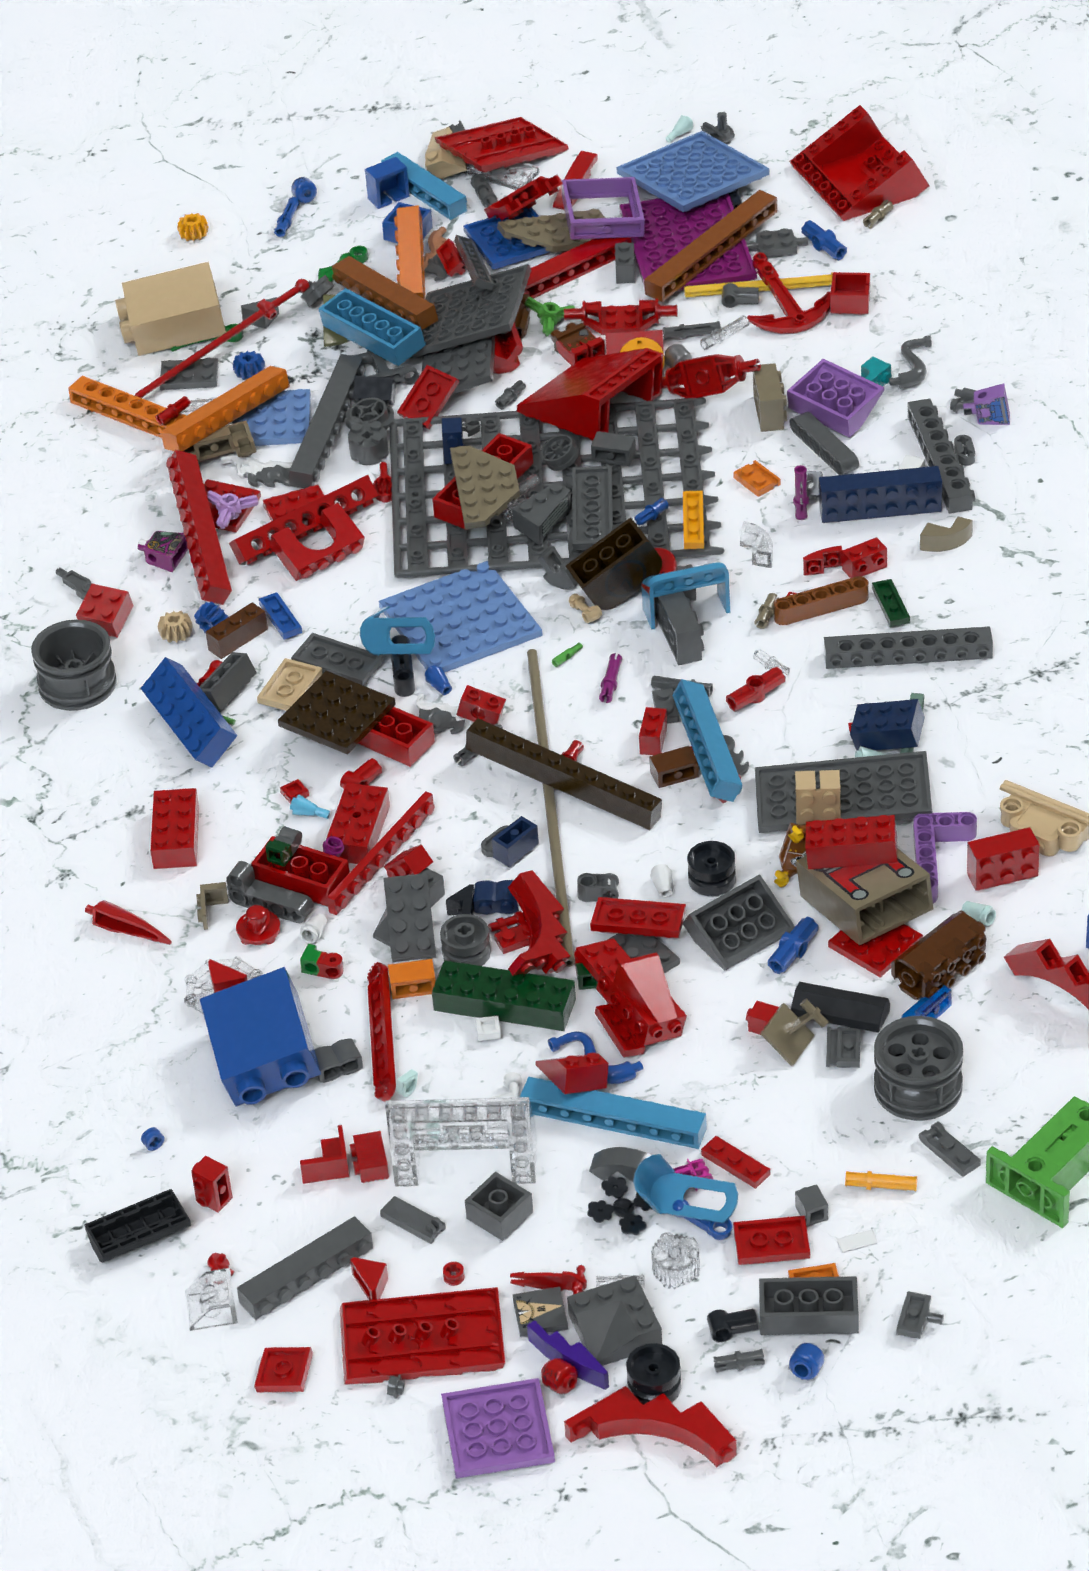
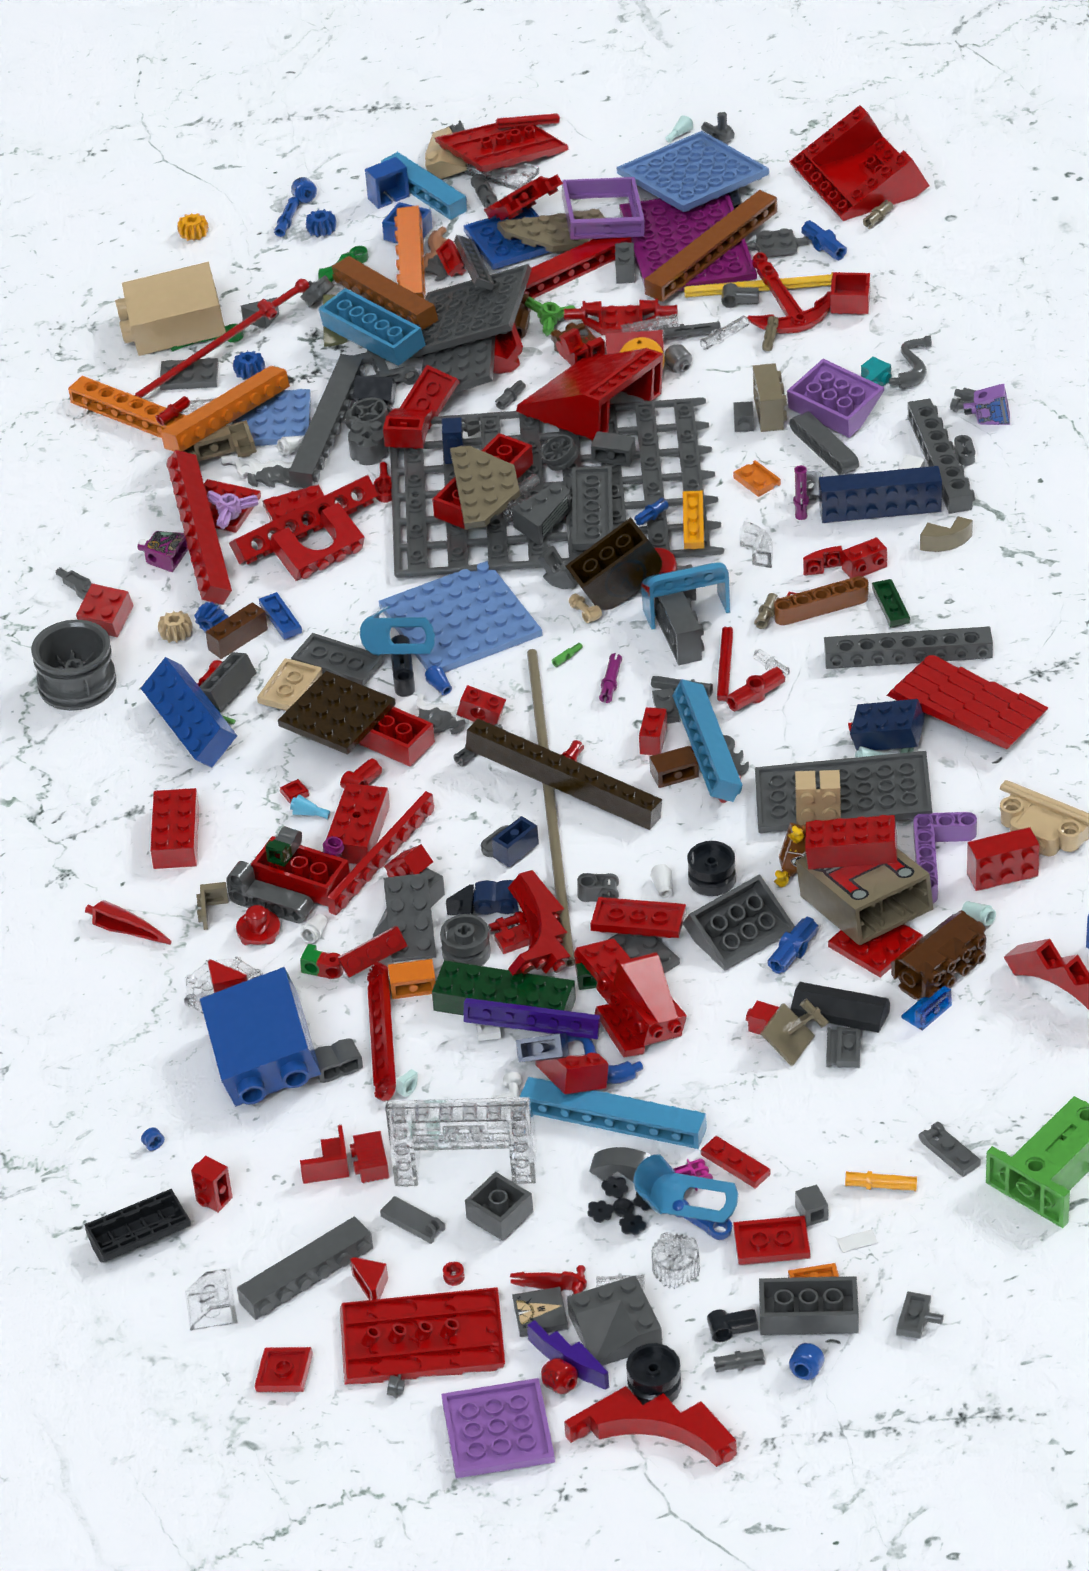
(218, 1261): red piece -> none
(289, 444): none -> white cone
(320, 223): none -> blue gear
(372, 951): none -> red plate
(406, 428): none -> red slope
(522, 121): none -> red axle
(531, 1018): none -> dark purple plate
(542, 1047): none -> brick
(571, 341): none -> red tile
(579, 169): red slope -> none
(652, 324): none -> clear pin
(707, 375): red plate -> none
(725, 663): none -> red axle
(743, 416): none -> dark grey brick
(770, 333): none -> dark tan axle
(919, 1046): dark grey wheel -> none
(969, 701): none -> red piece

